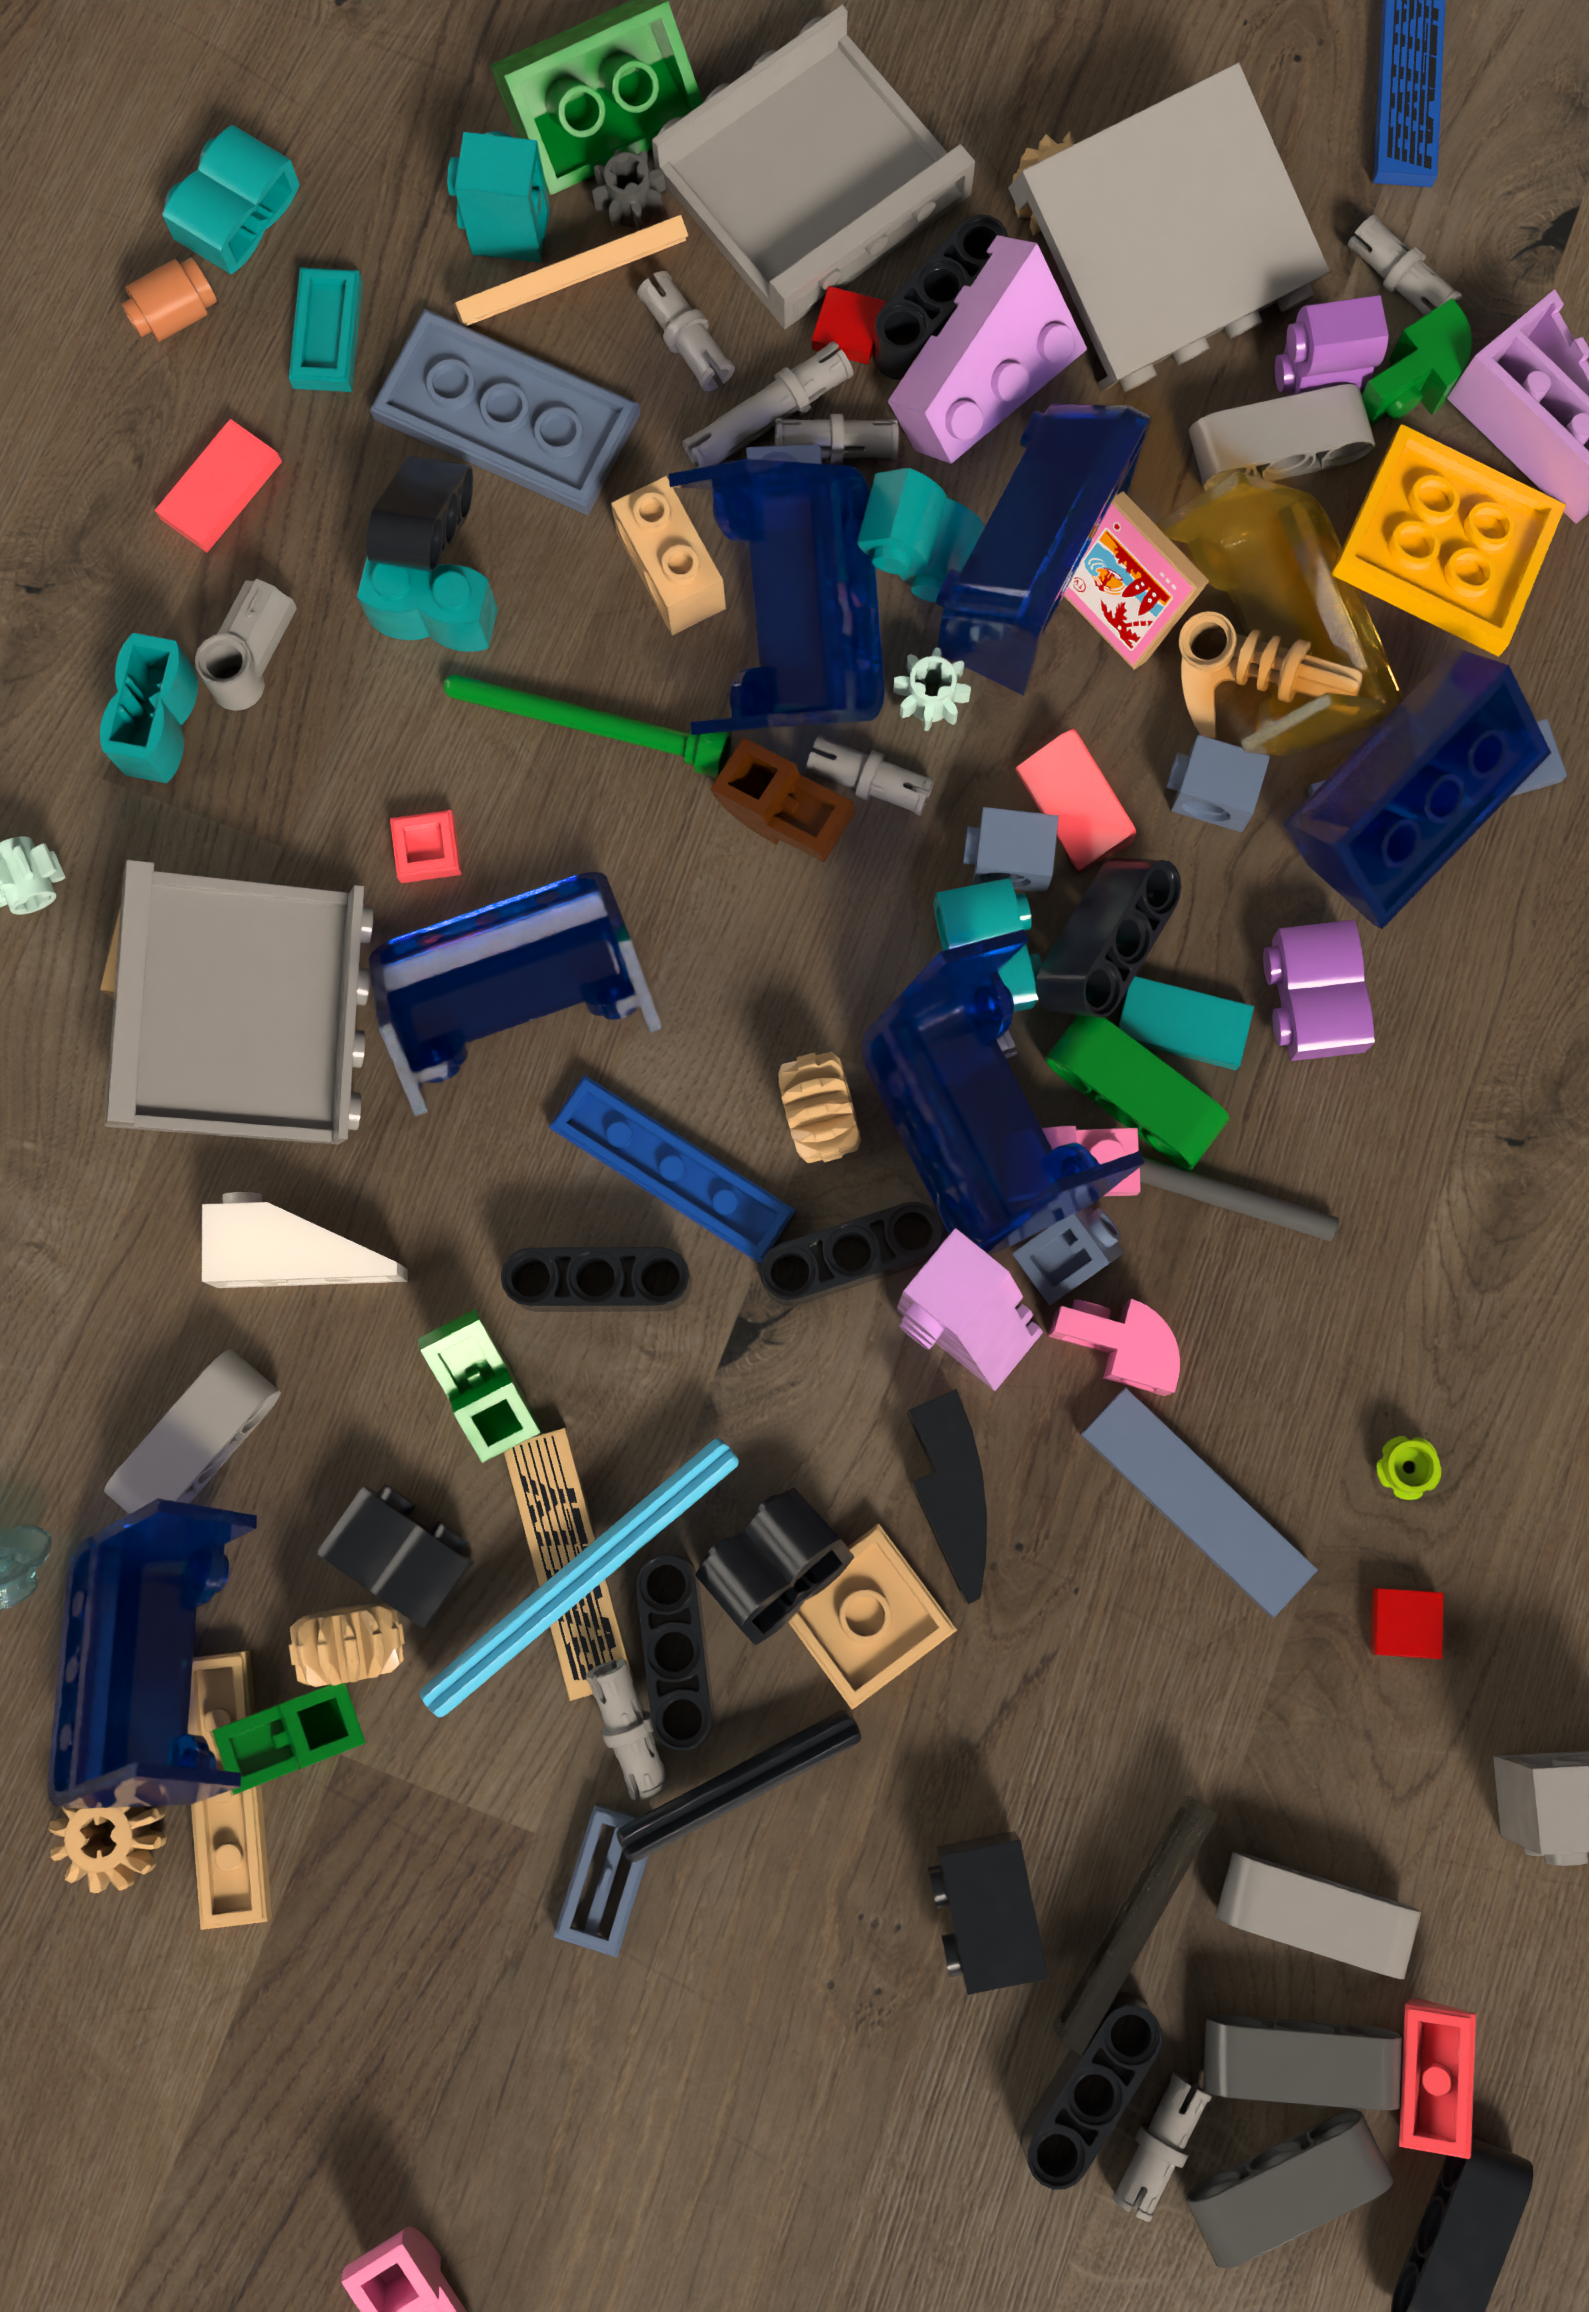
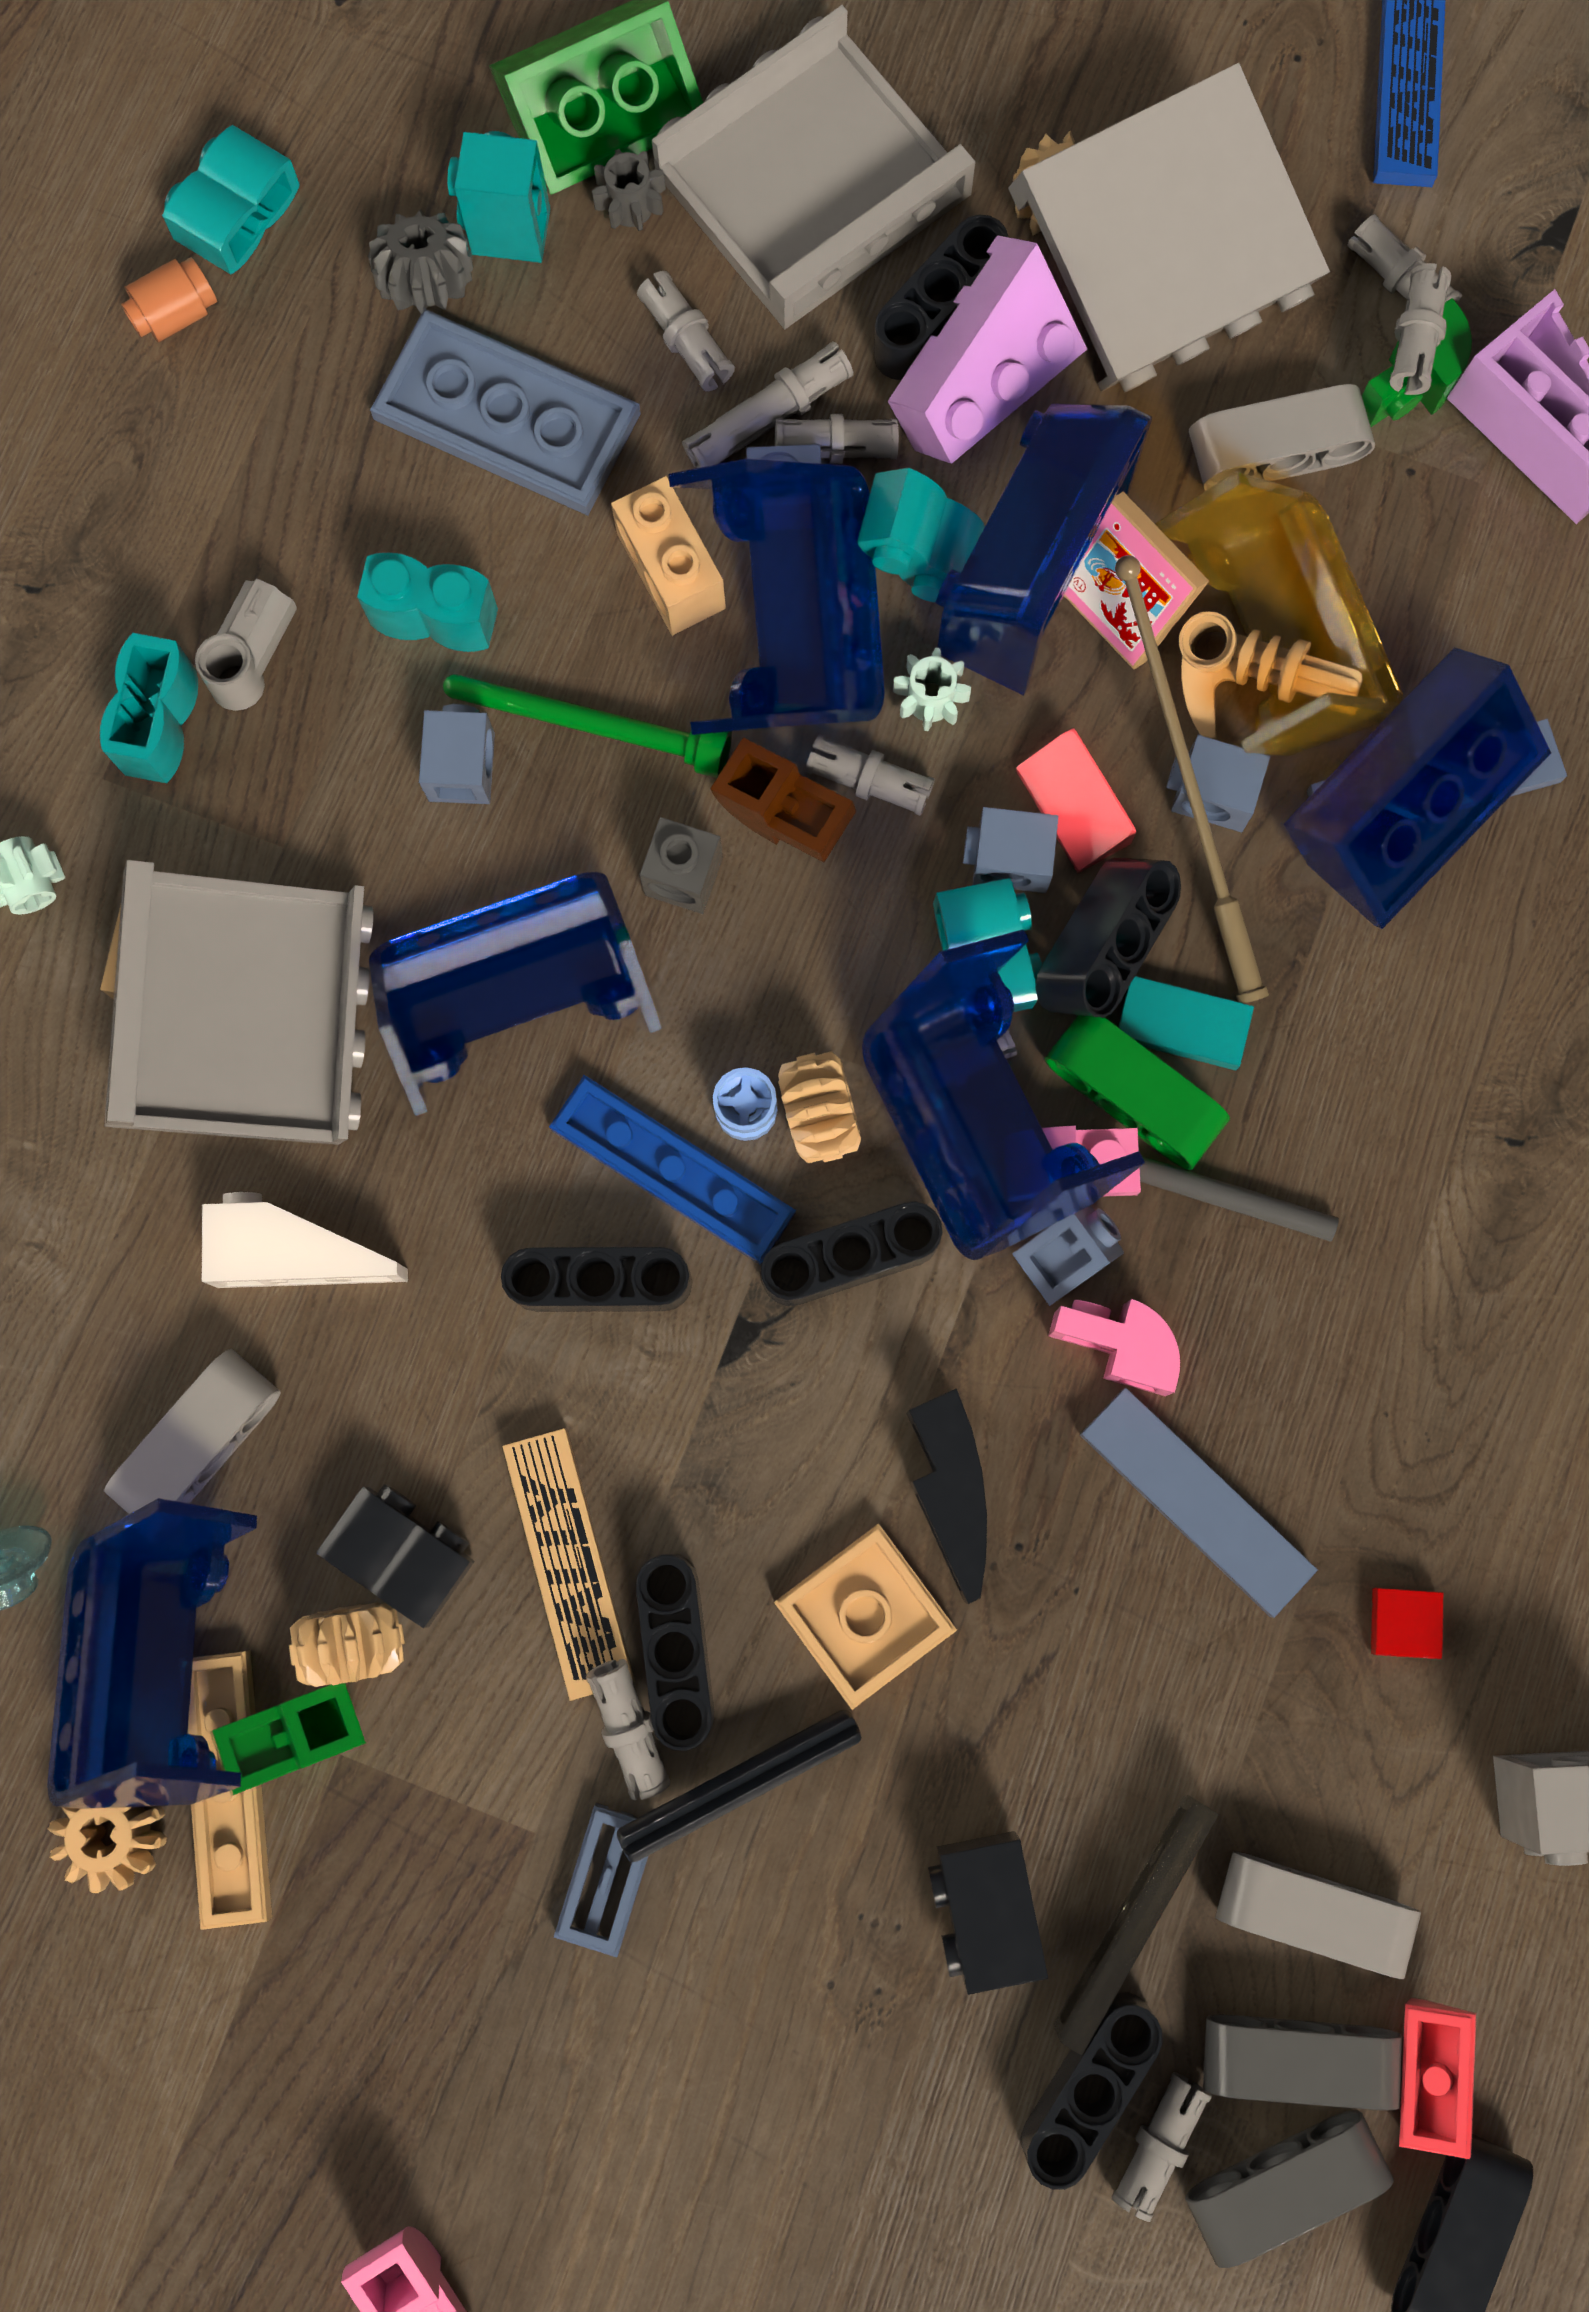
(218, 485): coral tile -> none
(326, 329): teal tile -> none
(420, 261): none -> dark grey gear
(420, 514): black beam -> none
(425, 846): coral tile -> none
(457, 755): none -> sand blue brick
(479, 1385): brick -> none
(571, 271): tan tile -> none
(578, 1577): medium azure axle -> none
(681, 865): none -> dark grey brick
(744, 1092): none -> light blue wheel
(773, 1565): black brick -> none
(849, 322): red tile -> none
(969, 1310): lavender wedge -> none
(1226, 907): none -> dark tan piece
(1320, 990): medium lavender brick -> none
(1333, 346): medium lavender brick -> none
(1420, 329): none -> light grey pin
(1426, 1467): lime plate -> none
(1449, 540): yellow plate -> none

